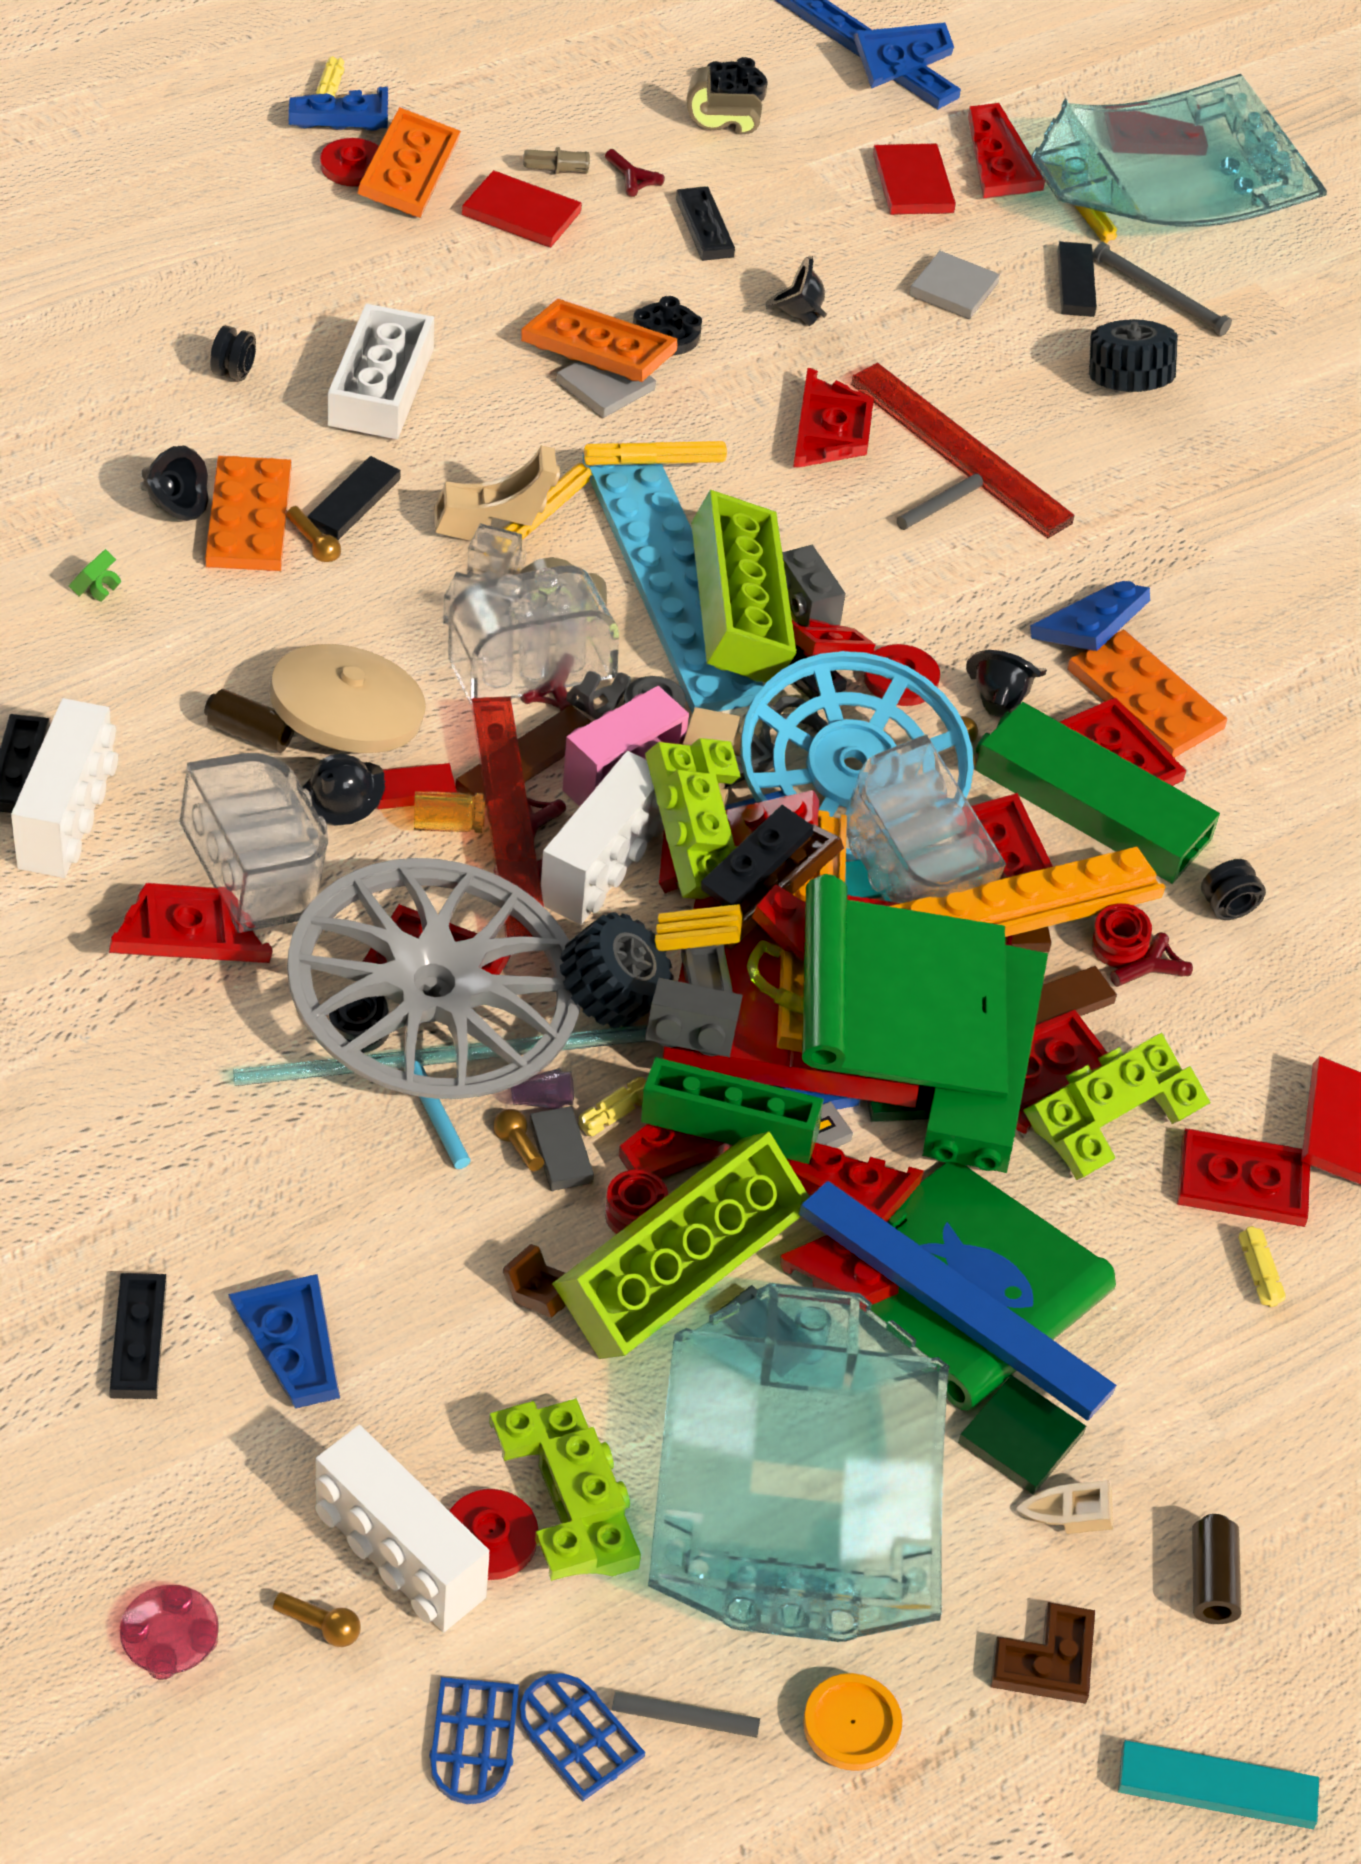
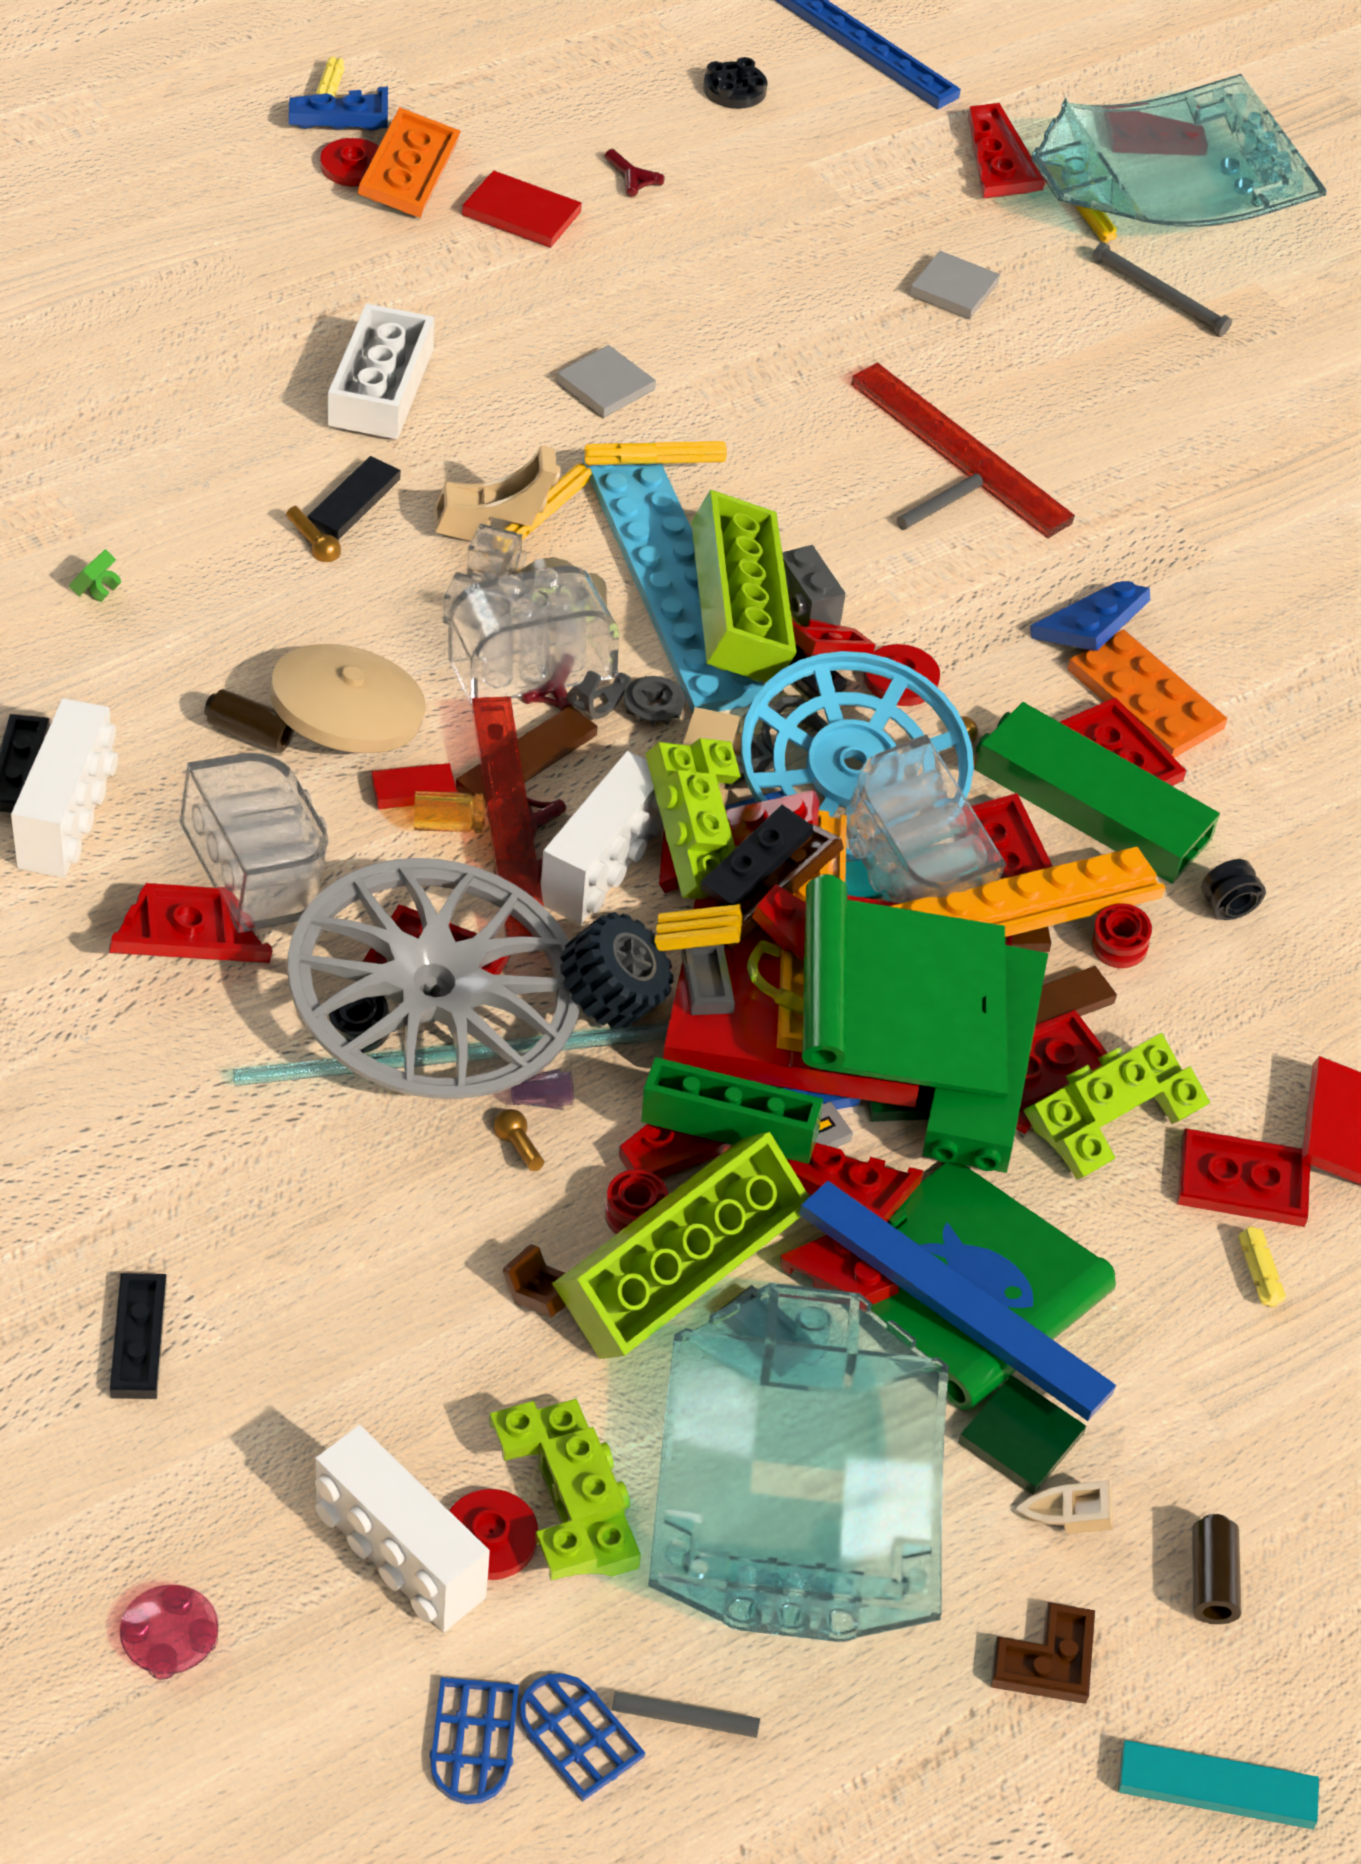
(178, 482): black helmet -> none
(233, 353): black wheel -> none
(248, 513): orange plate -> none
(292, 1336): blue wing -> none
(339, 1626): pearl gold bar -> none
(345, 789): black helmet -> none
(444, 1126): medium azure bar -> none
(557, 160): dark tan axle -> none
(561, 1148): dark grey tile -> none
(599, 340): orange plate -> none
(612, 1107): light yellow axle -> none
(631, 727): bright pink brick -> none
(672, 320): black tile -> none
(693, 1017): dark grey brick -> none
(705, 223): black tile -> none
(720, 110): dark tan animal -> none
(803, 296): black helmet -> none
(832, 422): red wing -> none
(846, 1701): light orange piece -> none
(901, 50): blue wing -> none
(914, 179): red tile -> none
(1002, 679): black helmet -> none
(1076, 279): black tile -> none
(1133, 355): black wheel -> none
(1153, 963): dark red piece -> none

